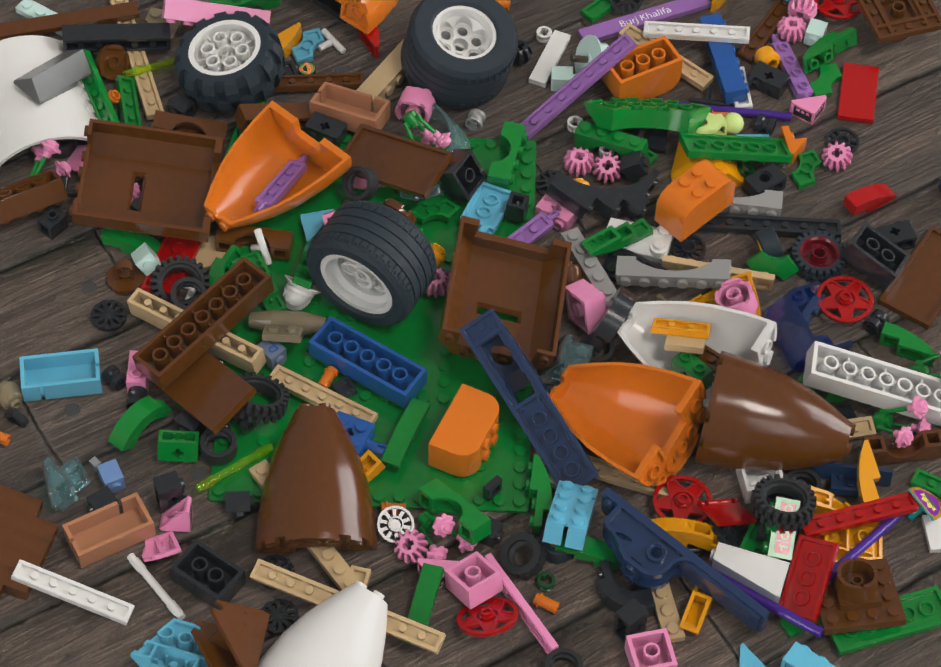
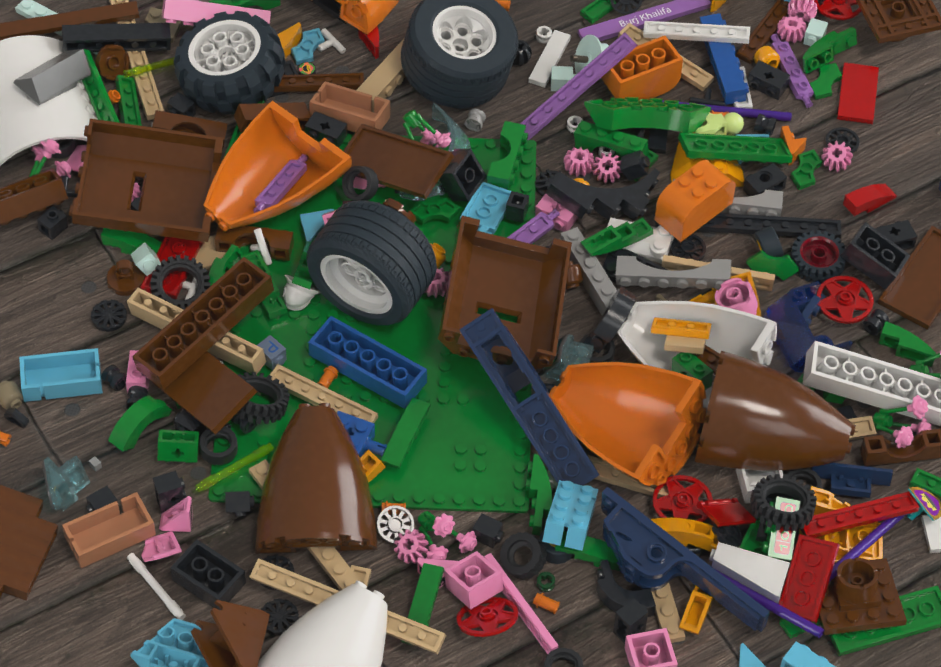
(72, 592): white tile -> none
(111, 476): medium blue brick -> none
(185, 282): black tyre -> none
(285, 325): dark tan plate -> none
(344, 387): black tile -> none
(417, 99): bright pink brick -> none
(438, 498): green arch -> none
(465, 433): orange brick -> none
(492, 488): black tile -> none
(584, 304): bright pink brick -> none
(746, 168): dark green bush -> none
(808, 108): bright pink slope -> none
(867, 474): light orange slope -> none

